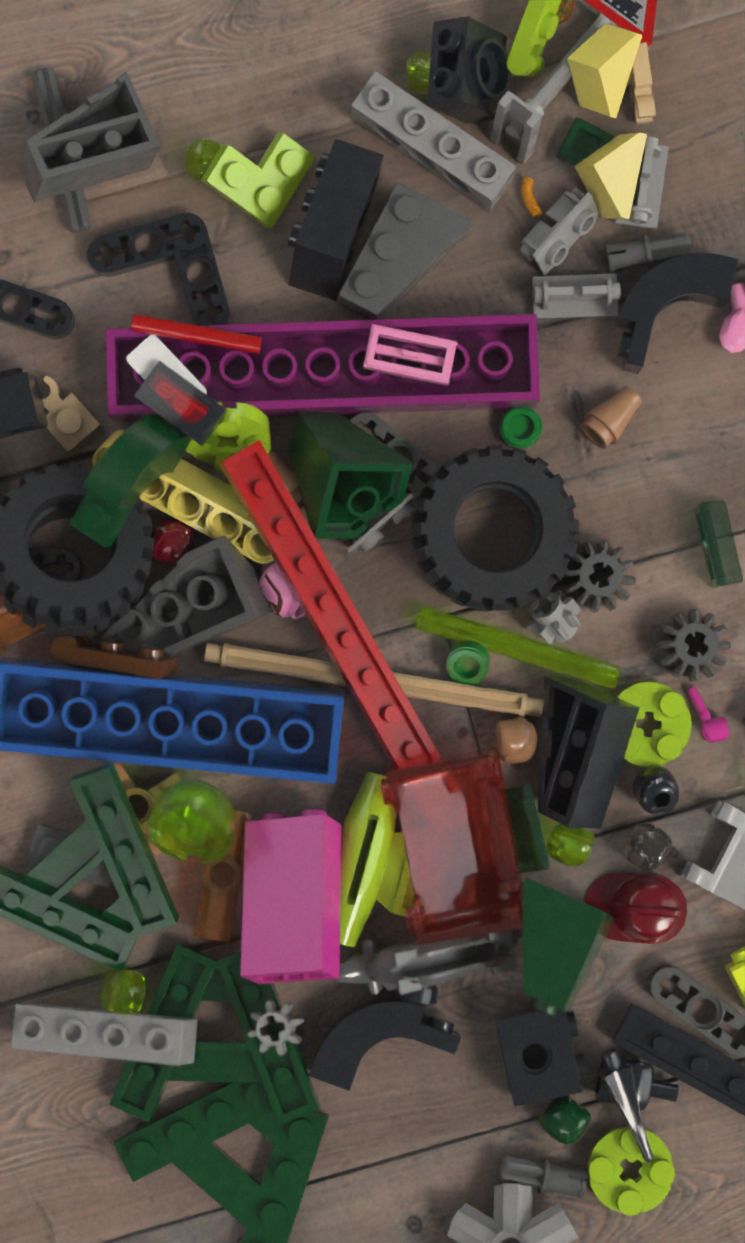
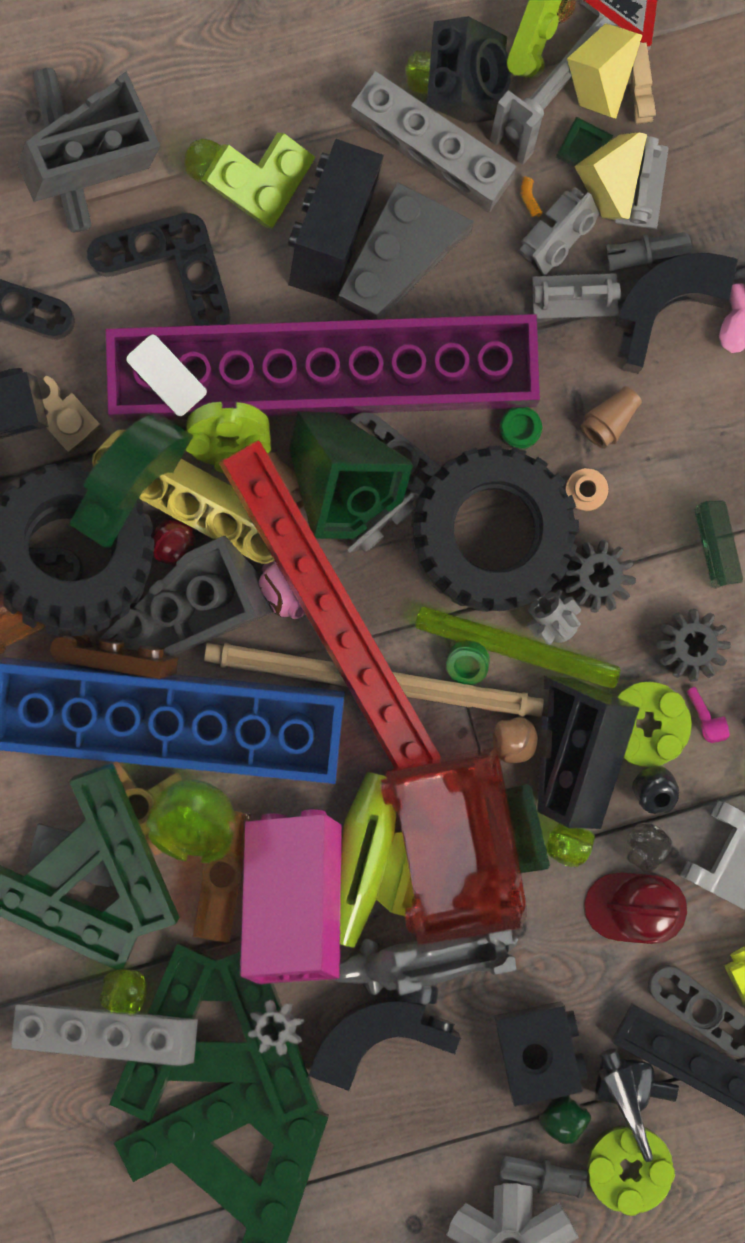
(181, 403): slope -> none
(196, 333): red bar -> none
(407, 371): bright pink tile -> none
(558, 945): dark green slope -> none
(599, 482): none -> light nougat plate

